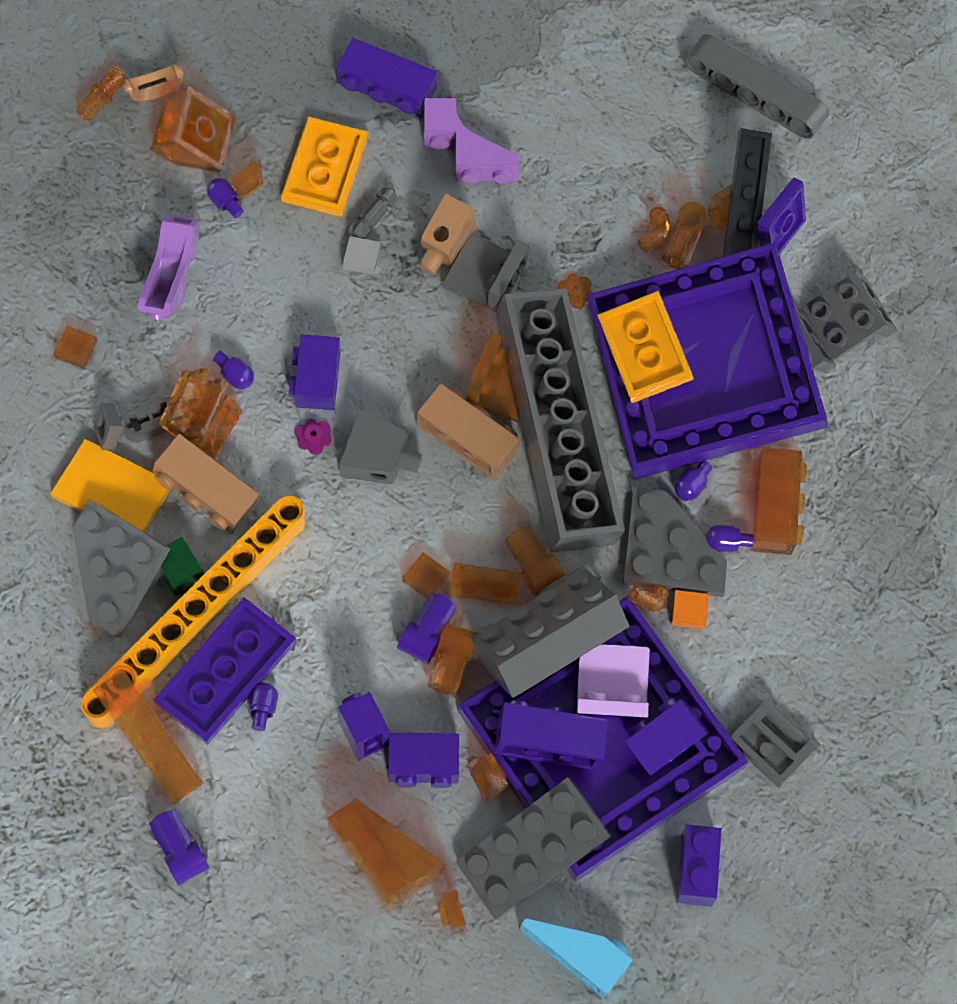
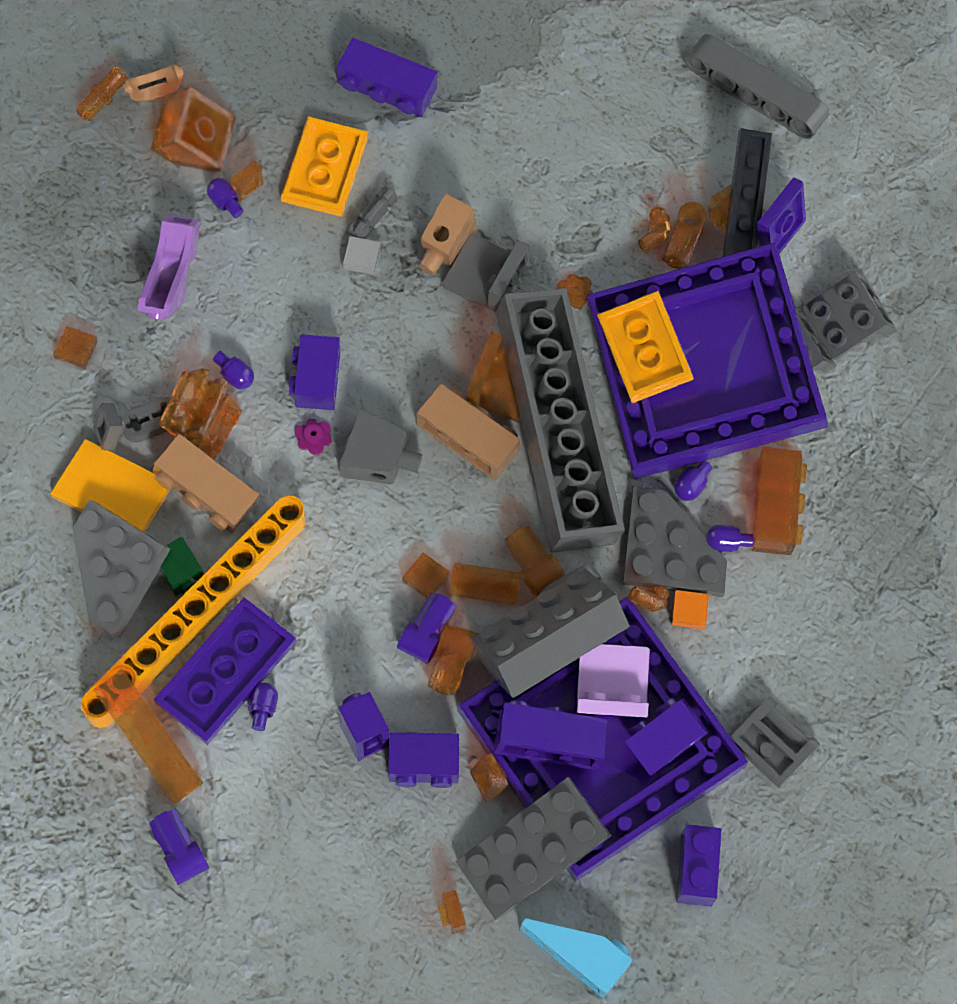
(383, 854): clear orange wedge -> none
(474, 156): medium lavender arch -> none

